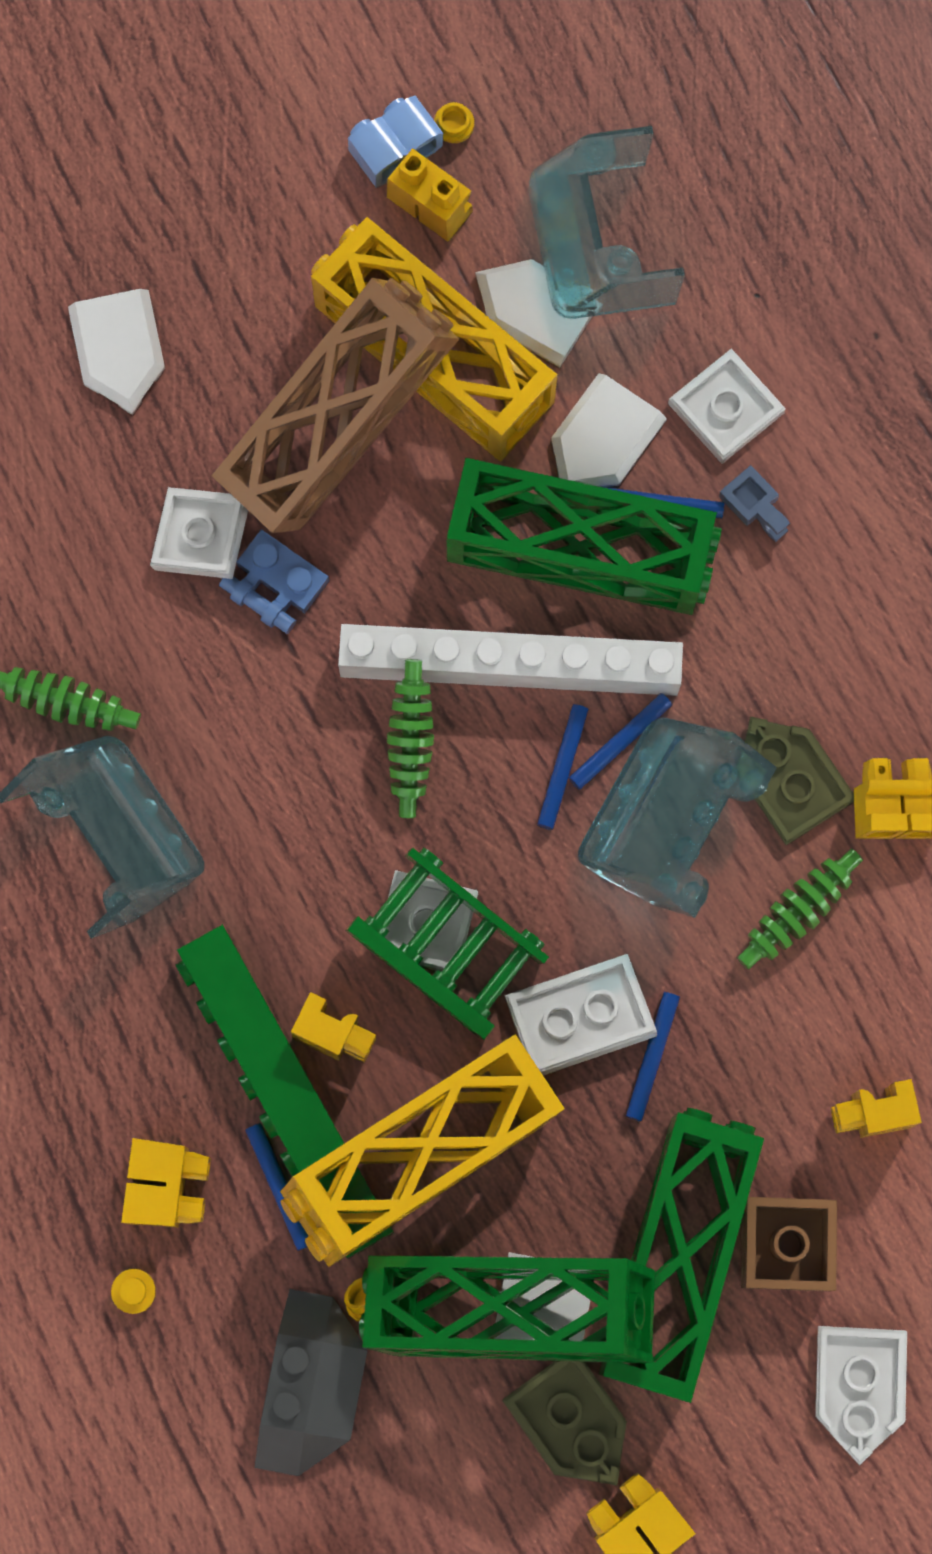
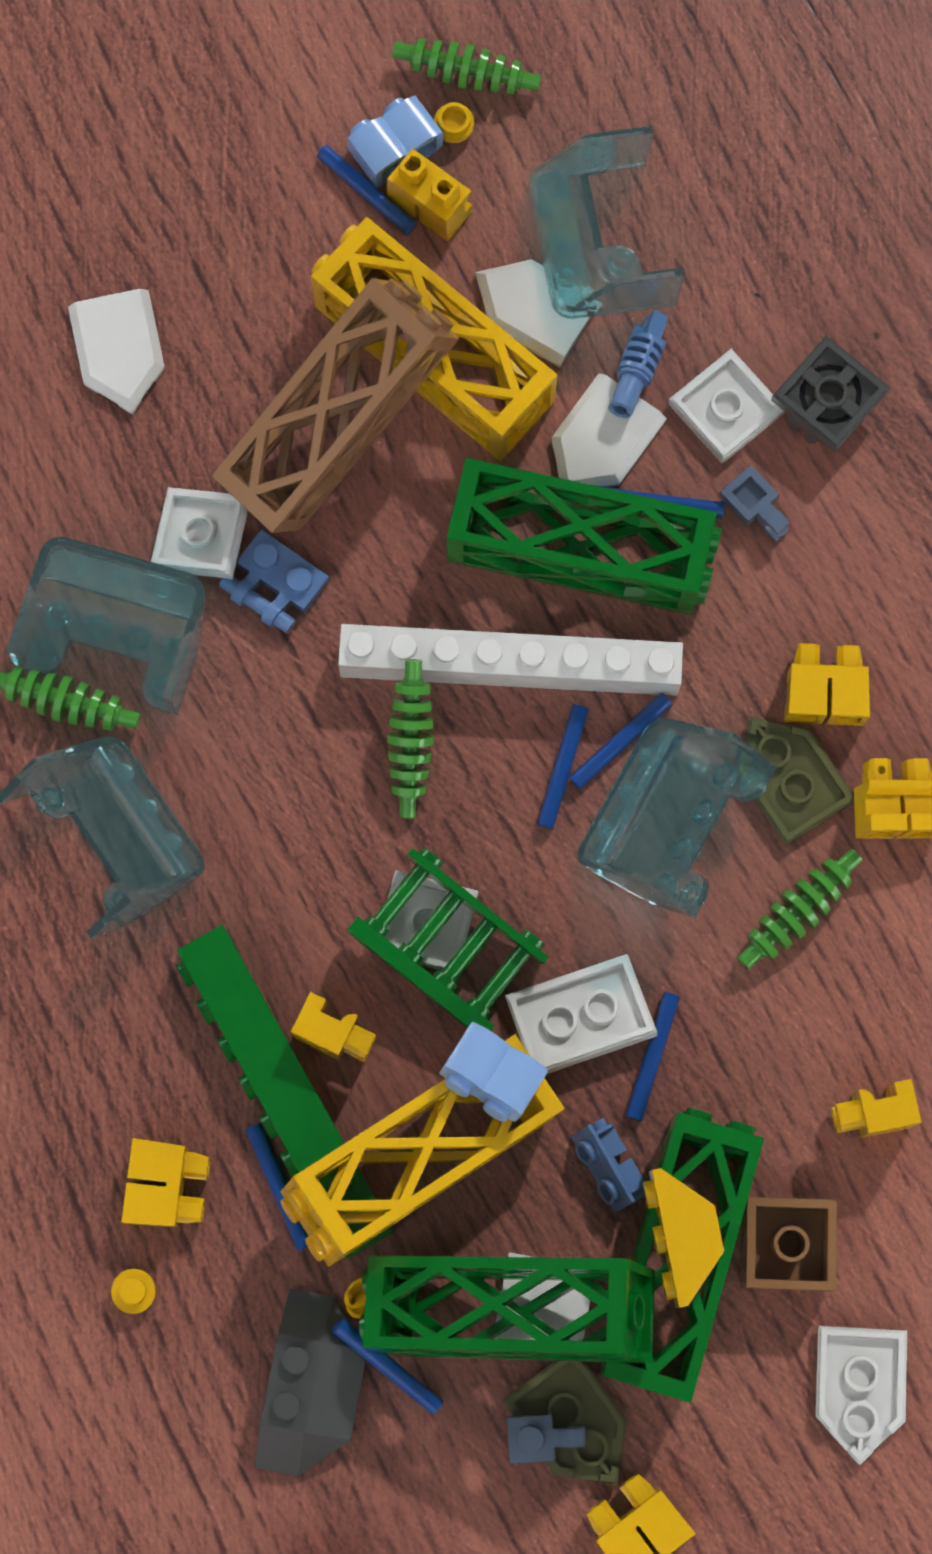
(113, 606): none -> clear light blue windscreen
(366, 190): none -> blue bar
(388, 1368): none -> blue bar
(466, 66): none -> bright green piece
(493, 1073): none -> light blue brick
(535, 1438): none -> sand blue plate
(616, 1183): none -> medium blue hinge
(638, 363): none -> medium blue hinge
(685, 1233): none -> yellow slope
(830, 395): none -> dark grey piece
(841, 685): none -> yellow hips

